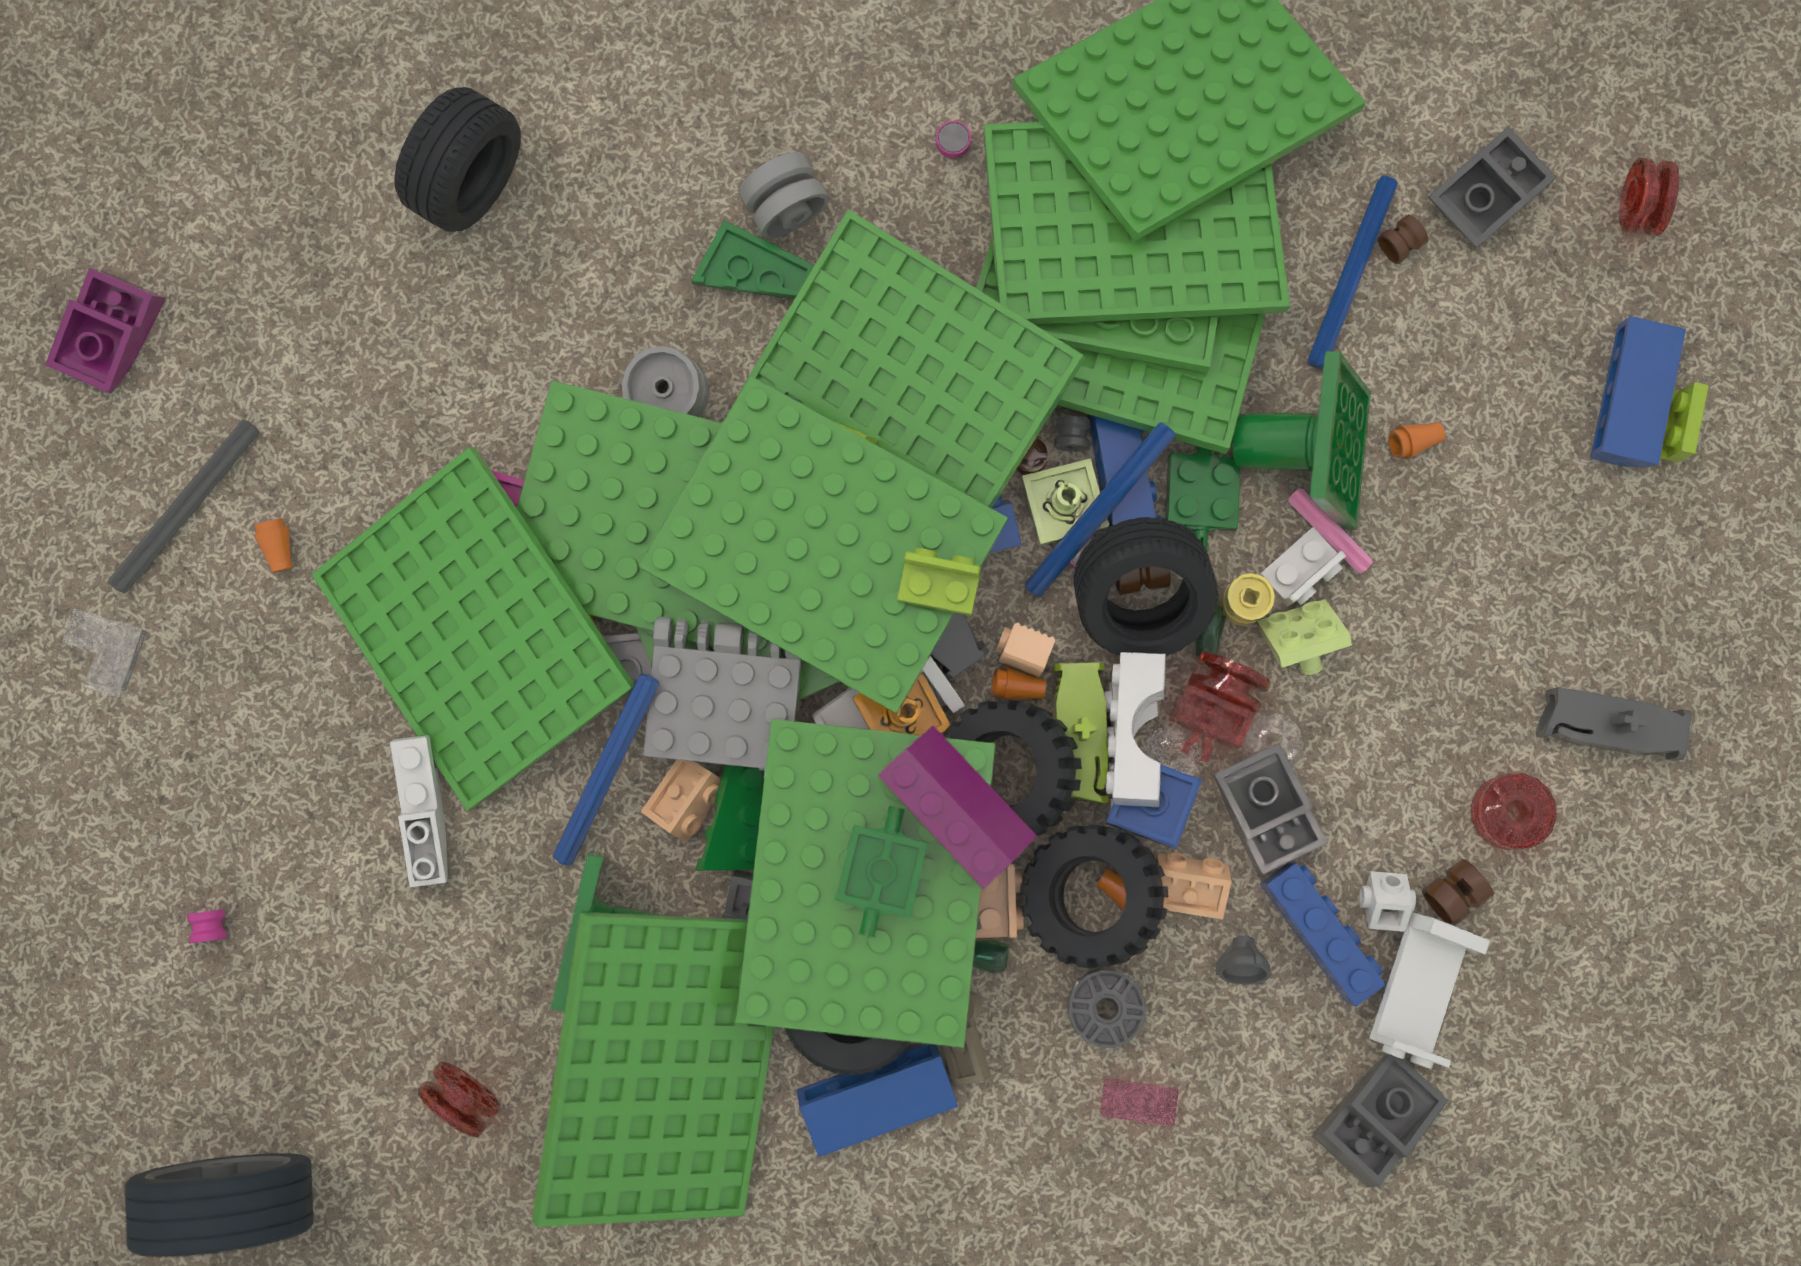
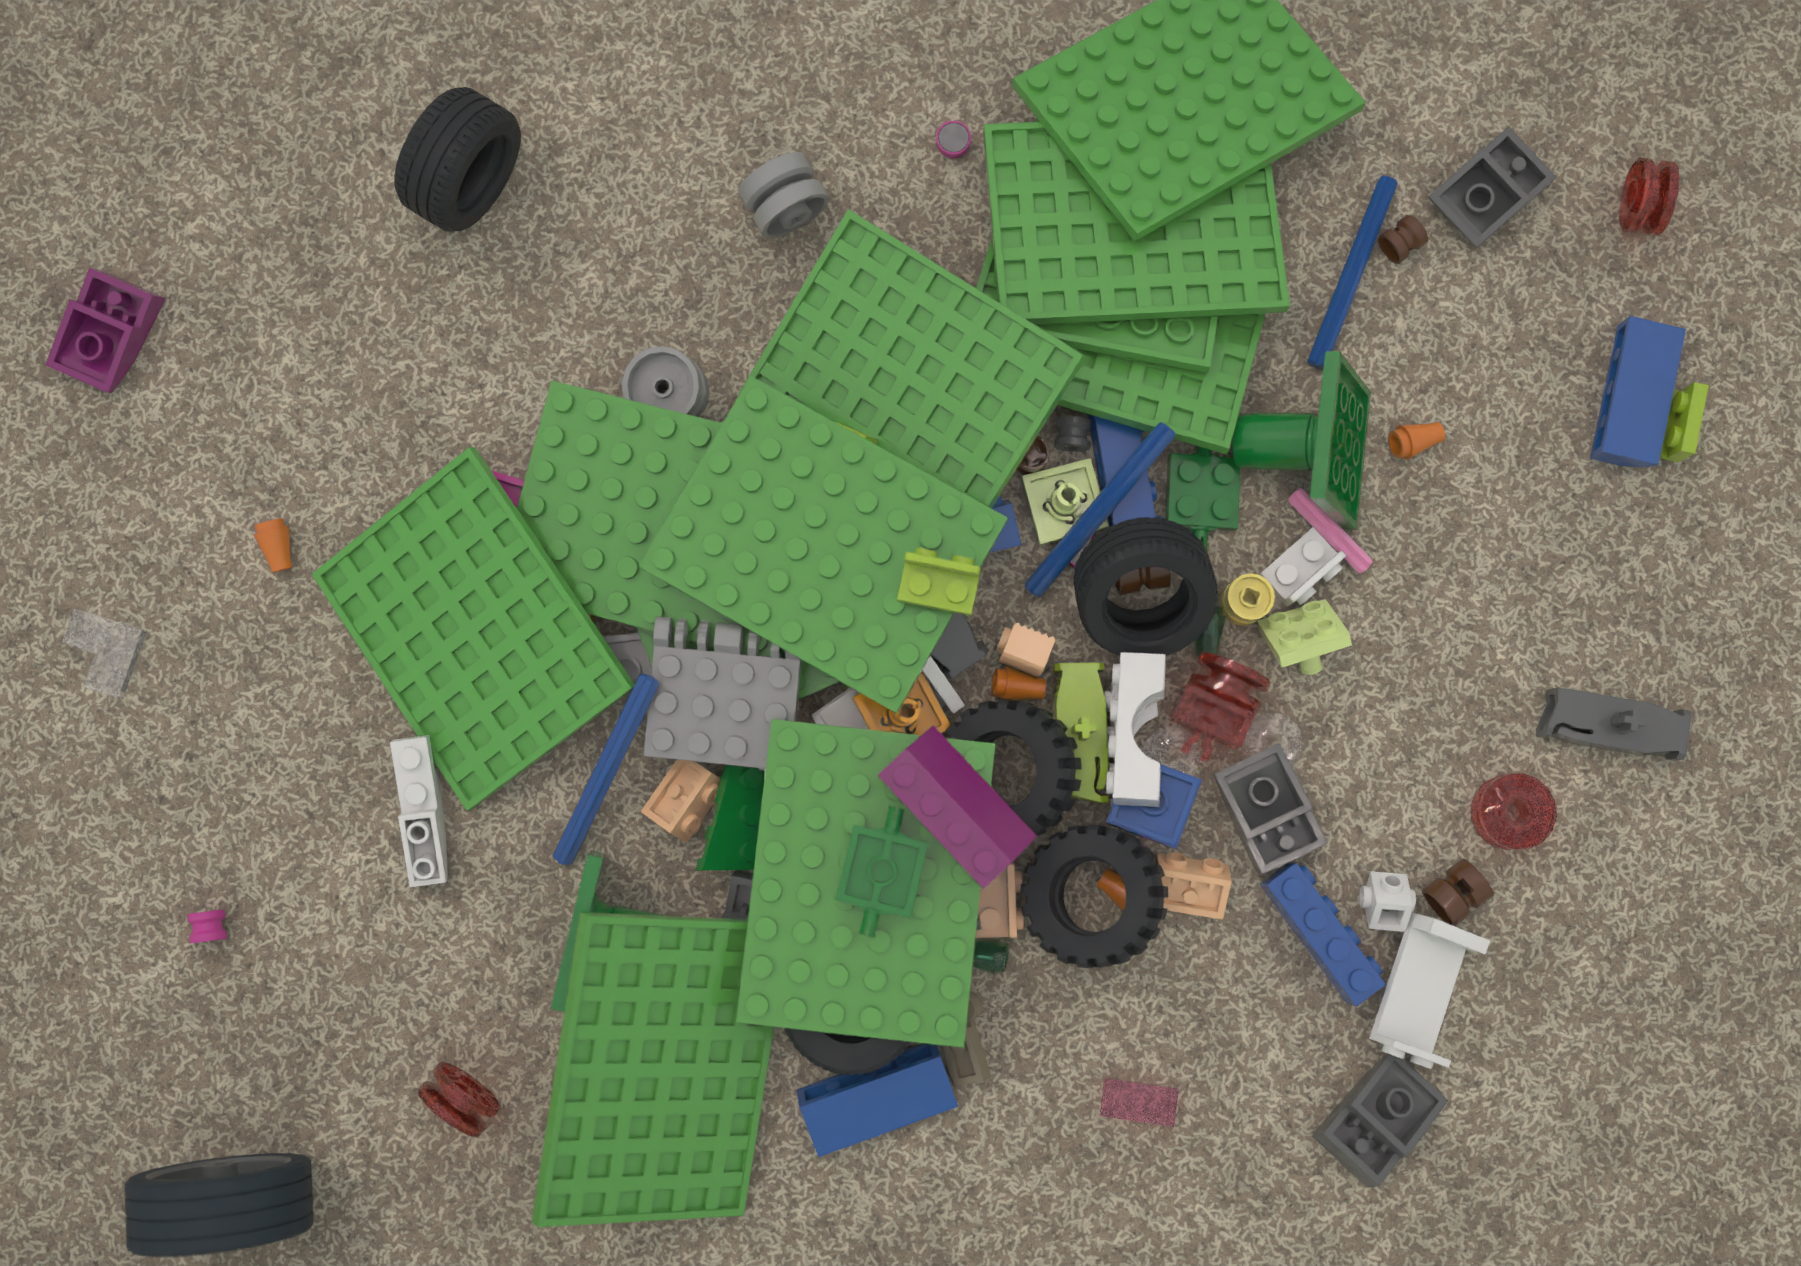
(183, 506): dark grey axle -> none
(750, 265): green wing -> none
(1125, 1021): dark grey wheel -> none
(1243, 963): dark grey piece -> none

